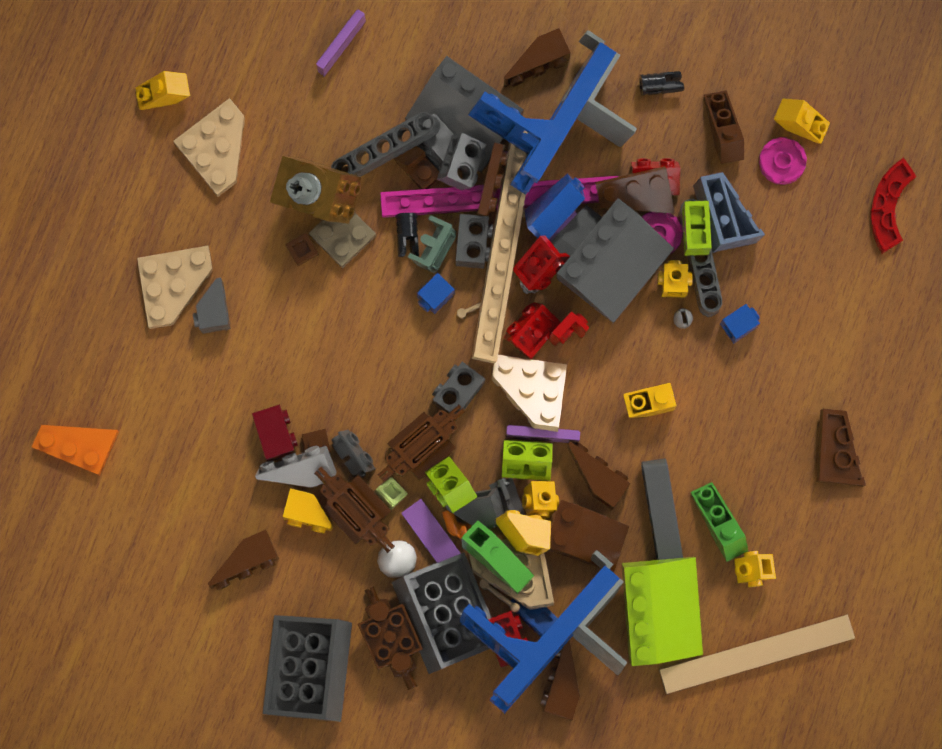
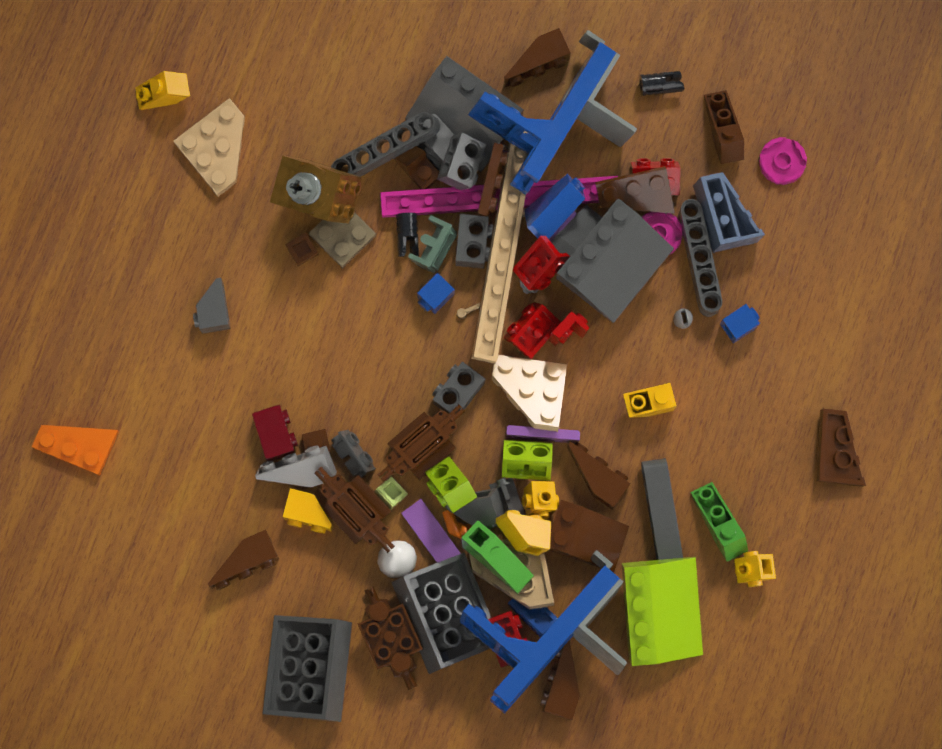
(172, 282): tan plate -> none
(340, 42): medium lavender tile -> none
(486, 586): tan hinge -> none
(674, 287): yellow brick -> none
(696, 228): lime brick -> none
(756, 654): tan tile -> none
(802, 120): yellow slope -> none
(884, 204): red tile -> none

